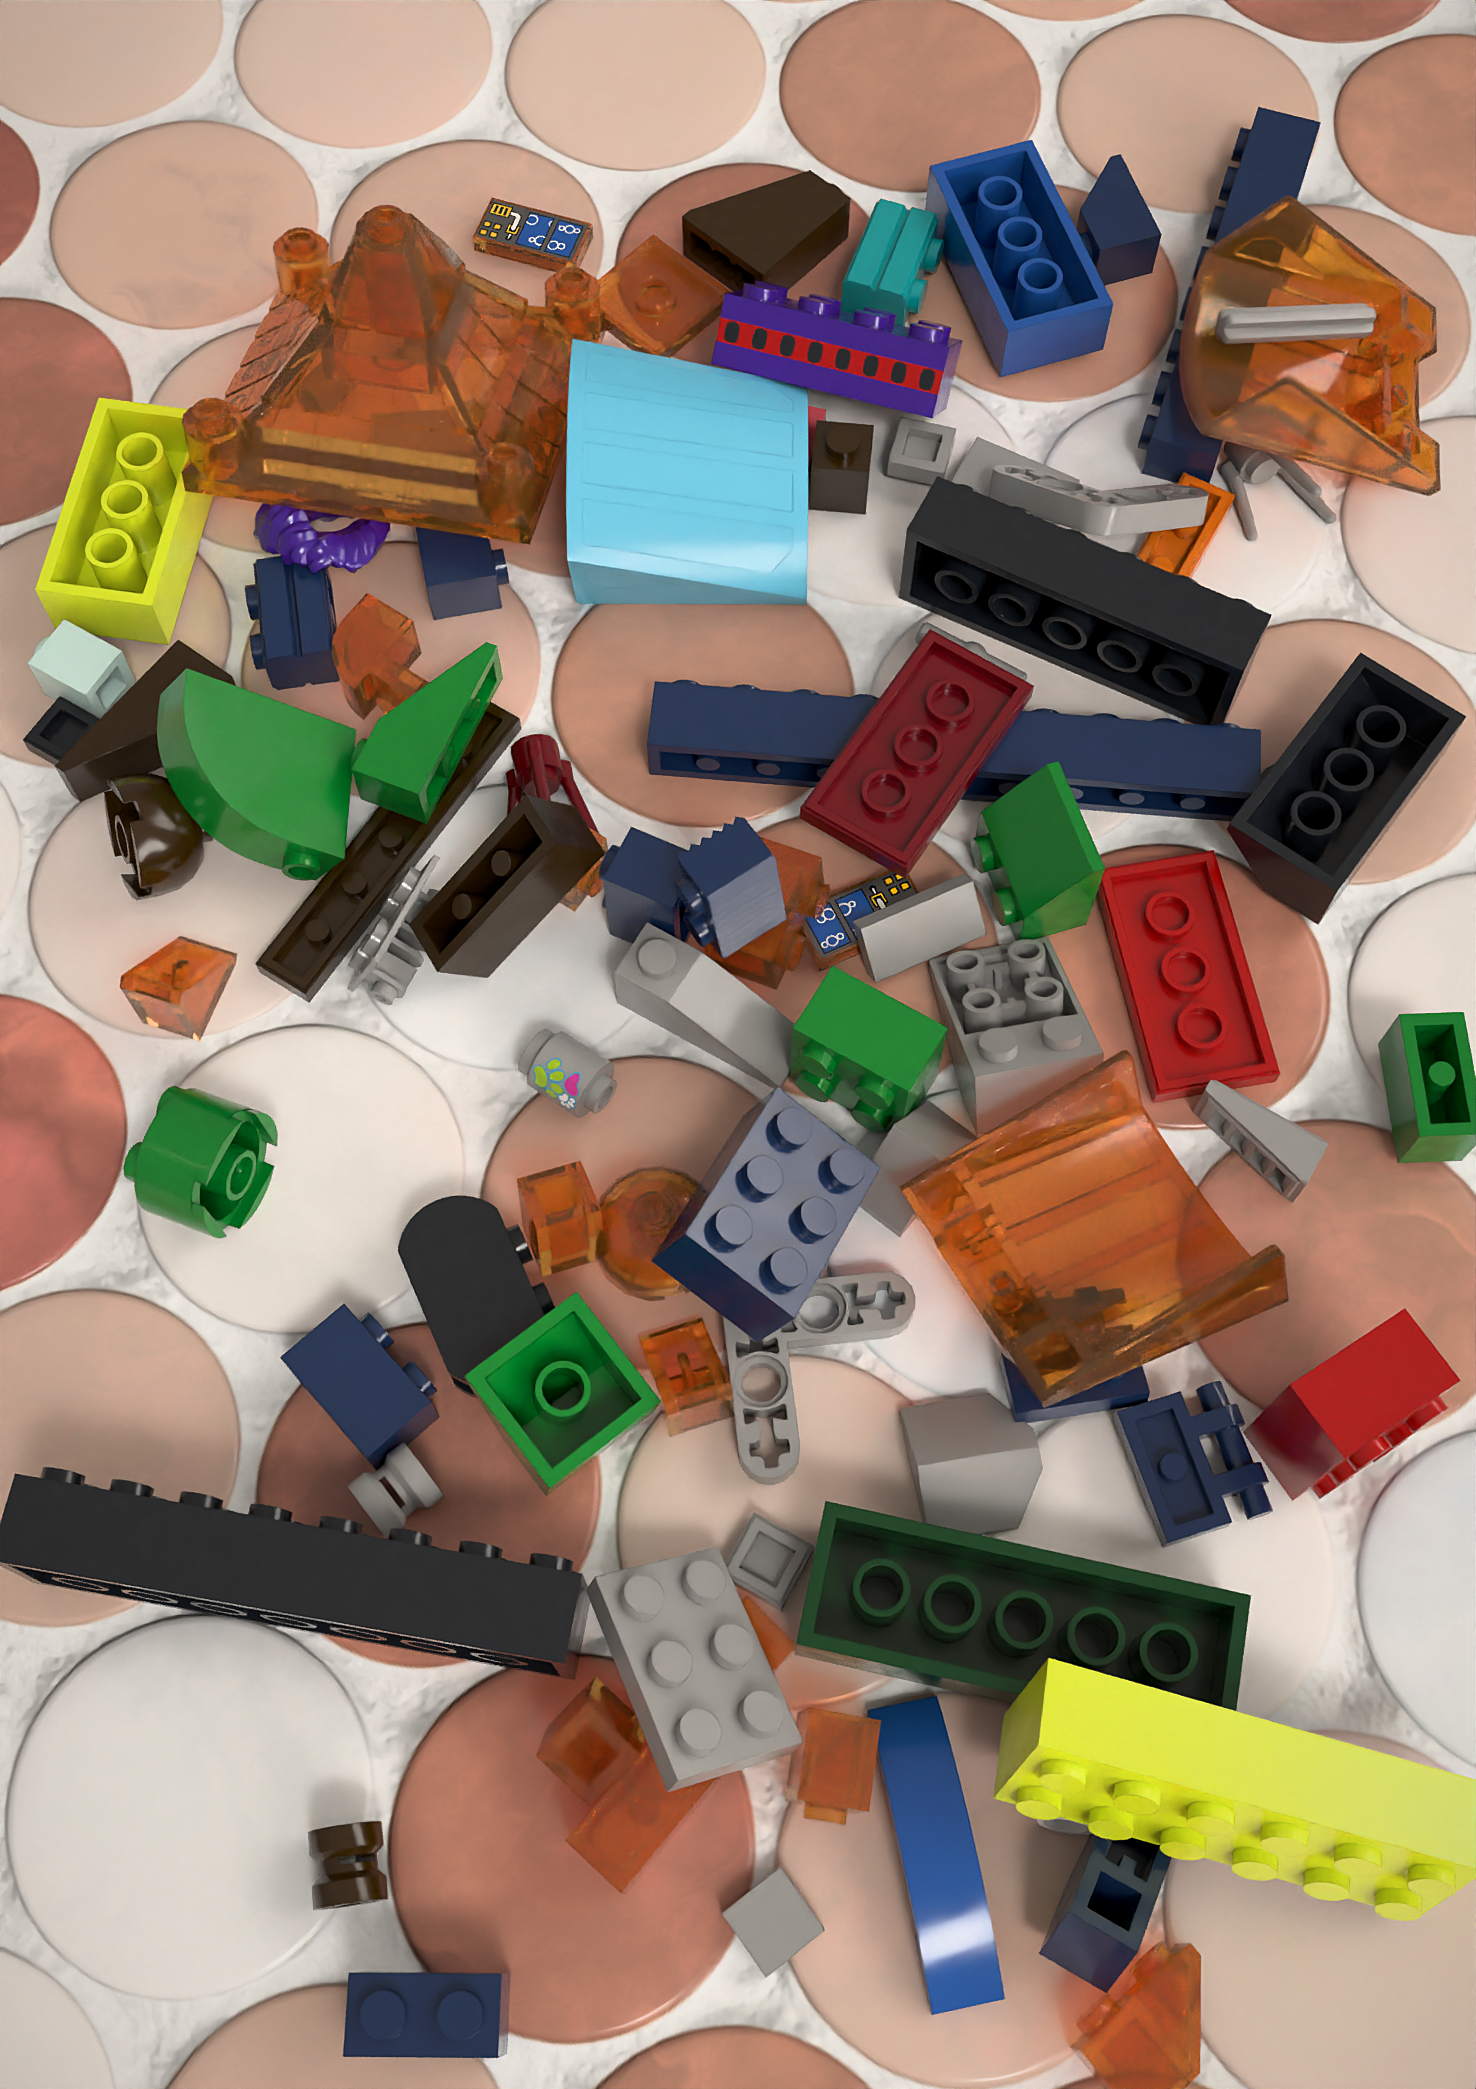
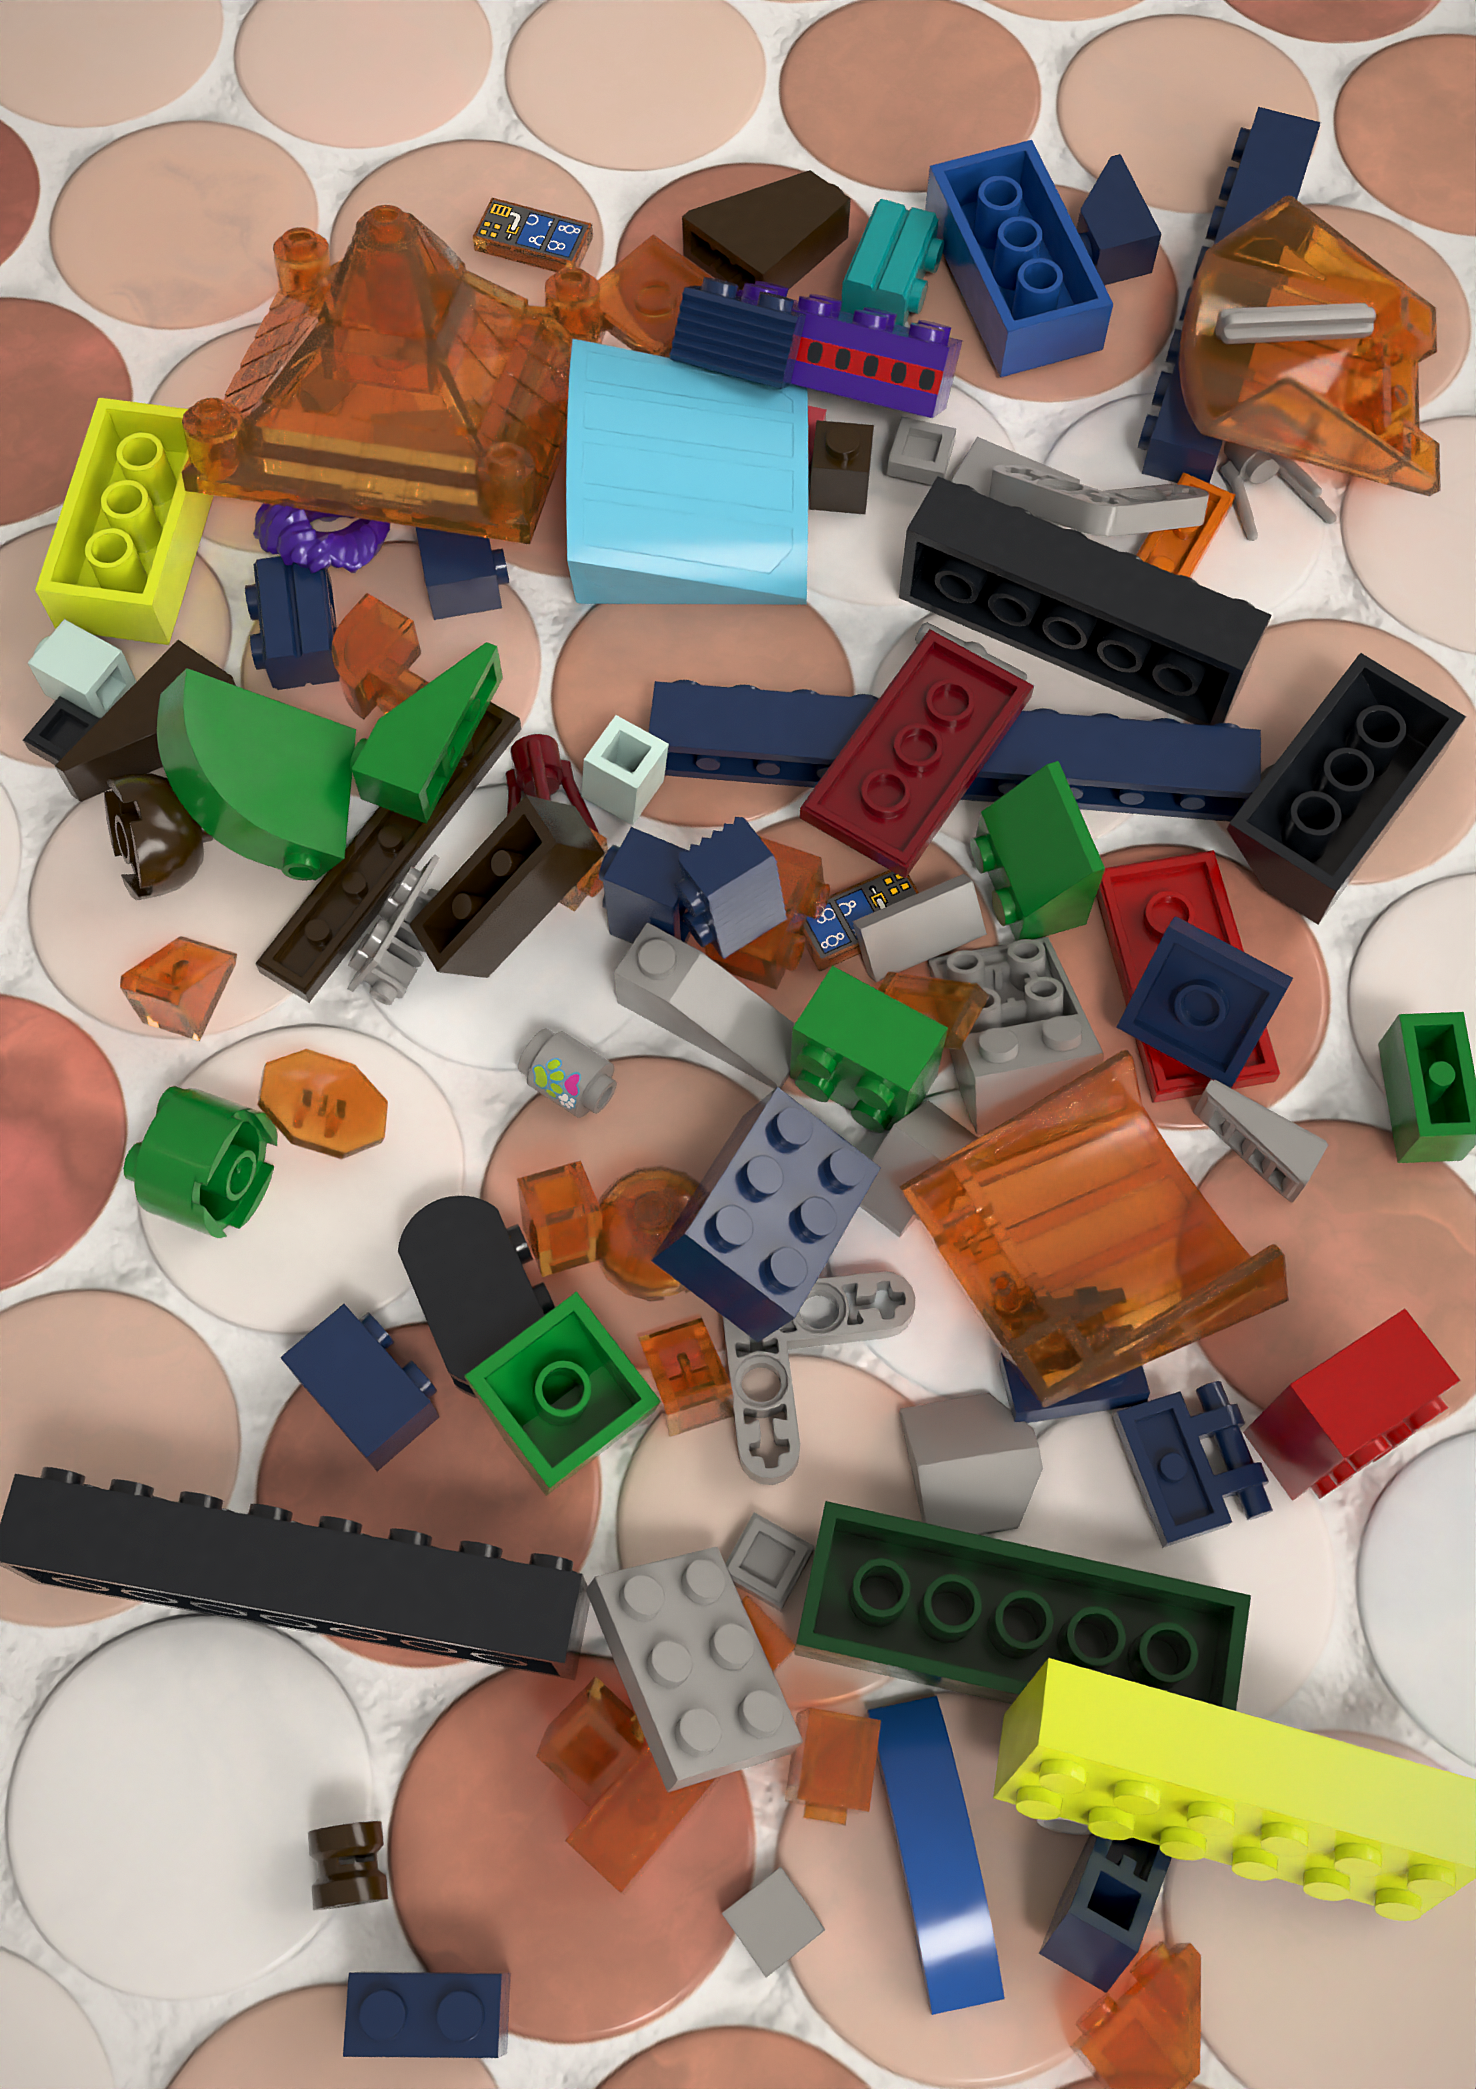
(323, 1103): none -> clear orange piece
(409, 1482): light grey wheel -> none
(624, 769): none -> light aqua brick
(737, 333): none -> dark blue brick
(943, 1000): none -> clear orange tile
(1203, 1002): none -> dark blue tile

